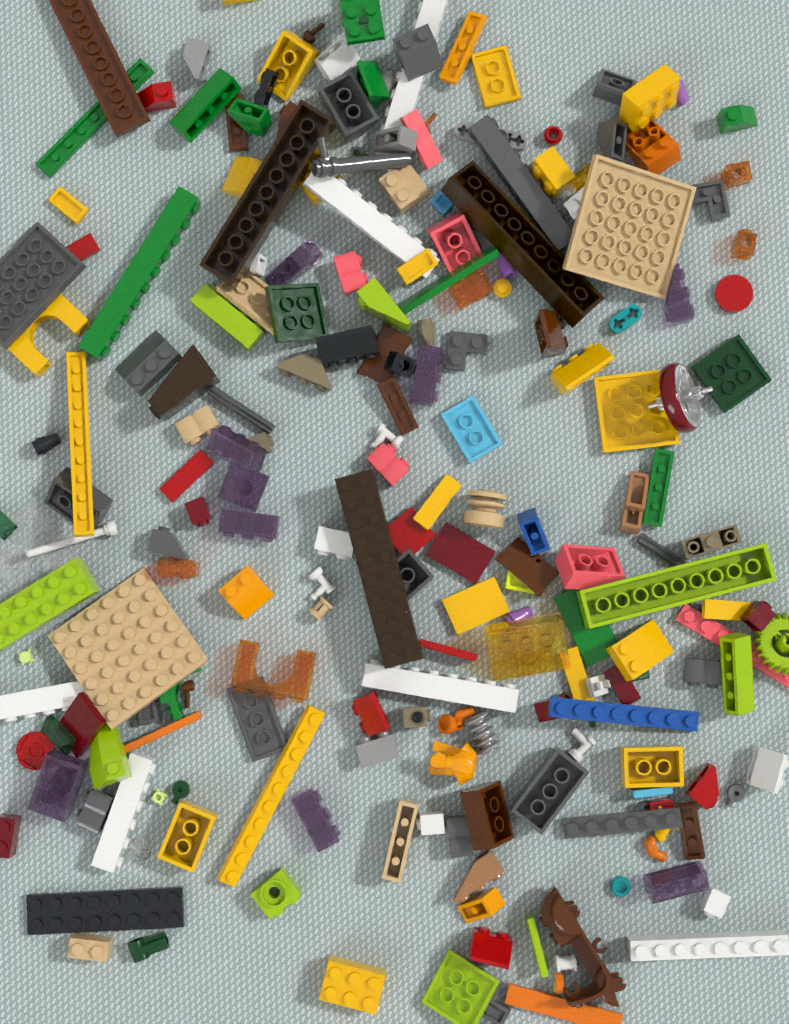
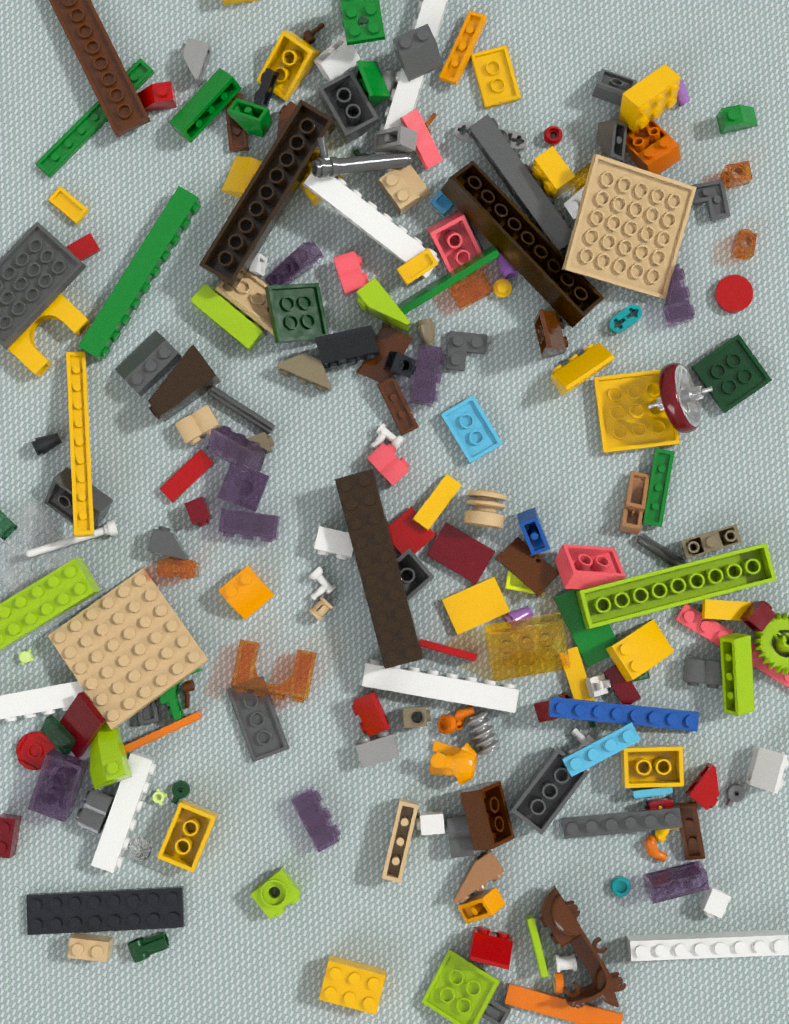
(271, 795): yellow plate -> none
(601, 749): none -> medium azure plate

